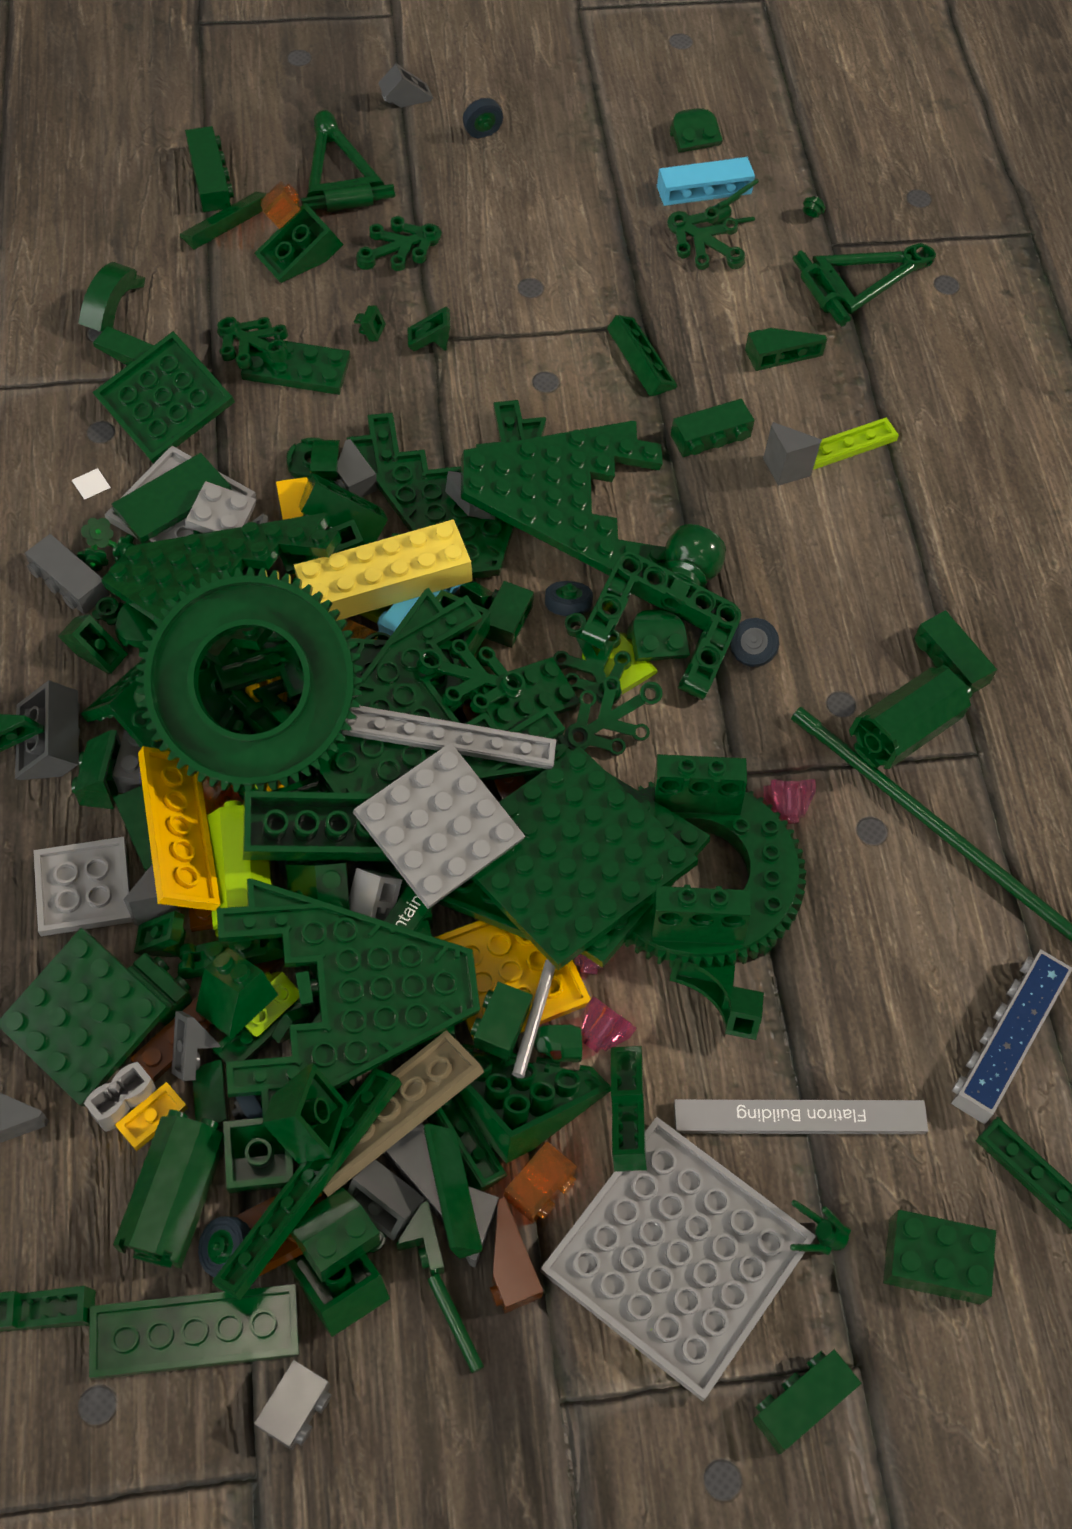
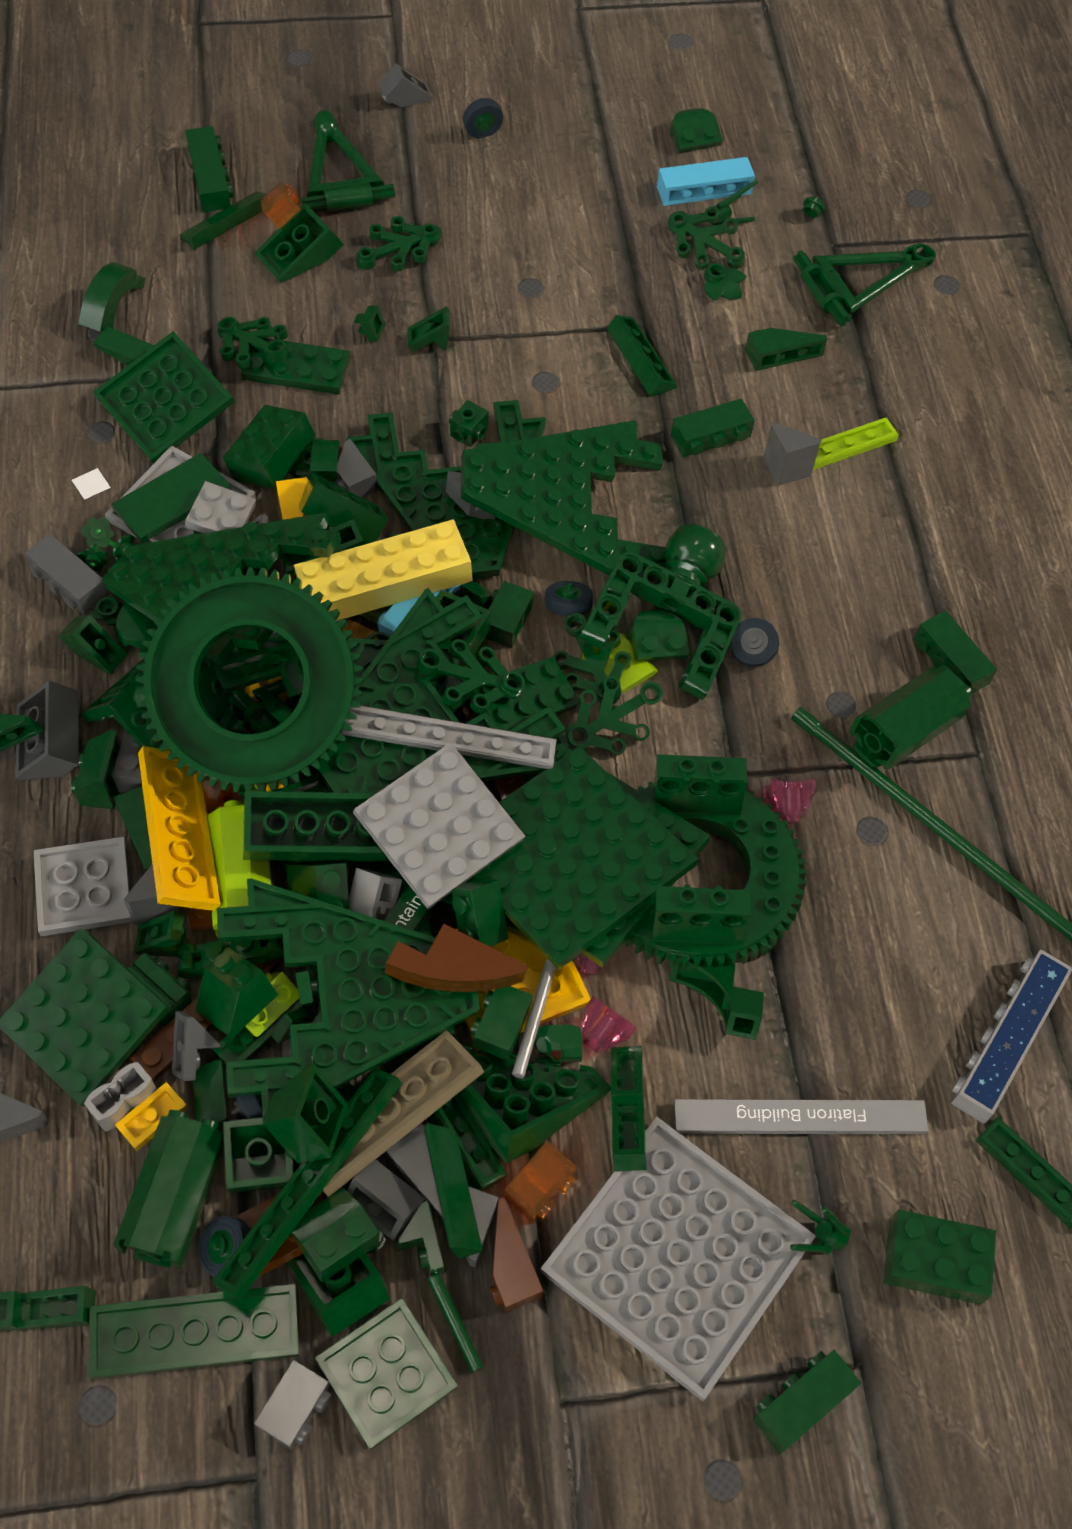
(269, 446): none -> dark green brick
(386, 1373): none -> plate
(455, 965): none -> reddish brown slope
(468, 423): none -> dark green brick
(480, 911): none -> dark green brick
(723, 282): none -> dark green plate

